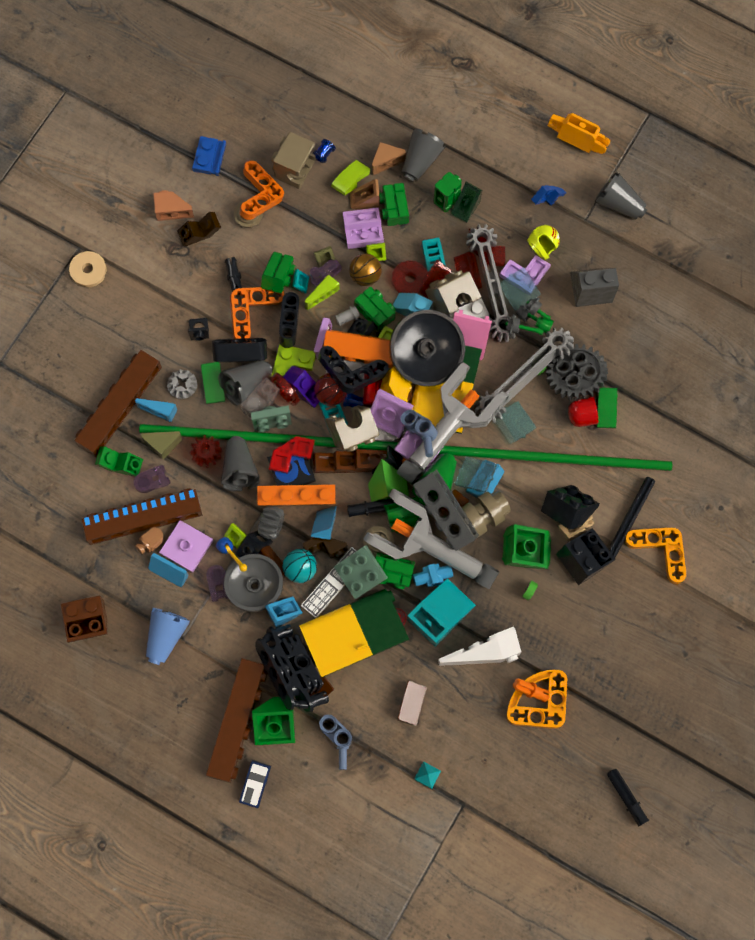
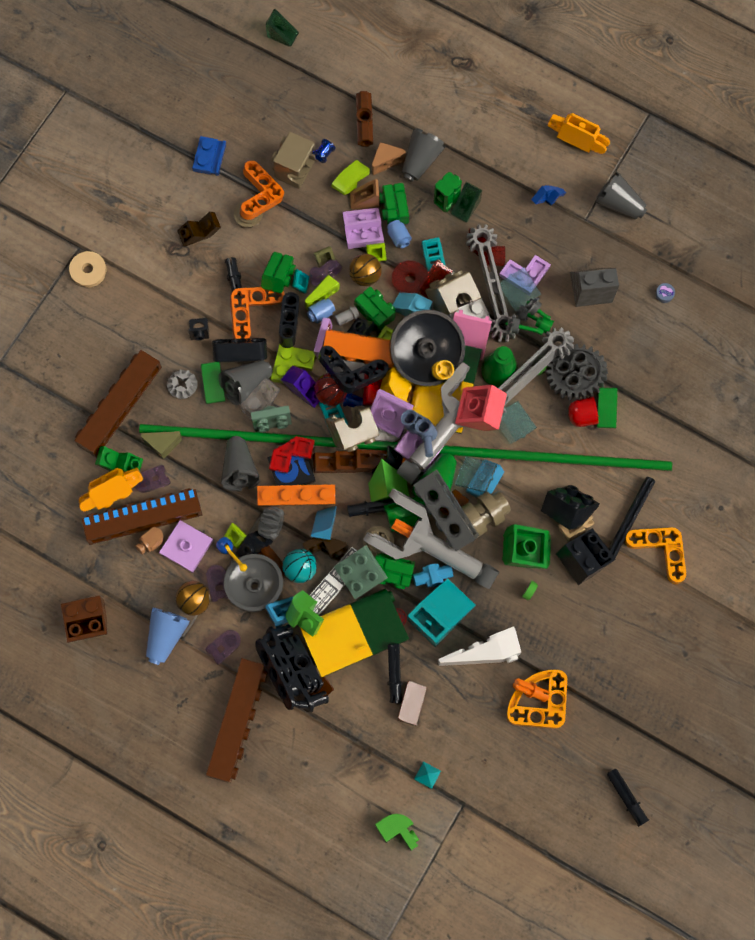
(109, 488): none -> light orange hinge
(160, 409): dark azure slope -> none
(168, 570): dark azure slope -> none
(171, 206): nougat slope -> none
(193, 598): none -> pearl gold piece
(211, 445): clear red gear -> none
(229, 640): none -> clear purple plate
(255, 784): slope -> none
(273, 723): green slope -> none
(280, 29): none -> clear green slope
(286, 389): clear red tile -> none
(301, 613): none -> bright green brick
(320, 310): none -> medium blue brick
(333, 734): sand blue beam -> none
(364, 110): none -> reddish brown piece
(394, 673): none -> black axle
(395, 825): none -> bright green brick
(399, 234): none -> medium blue brick
(446, 369): none -> yellow wheel
(468, 263): clear red slope -> none
(481, 407): none -> coral slope
(499, 366): none -> green cone
(544, 240): neon yellow helmet -> none
(665, 293): none -> sand blue tile

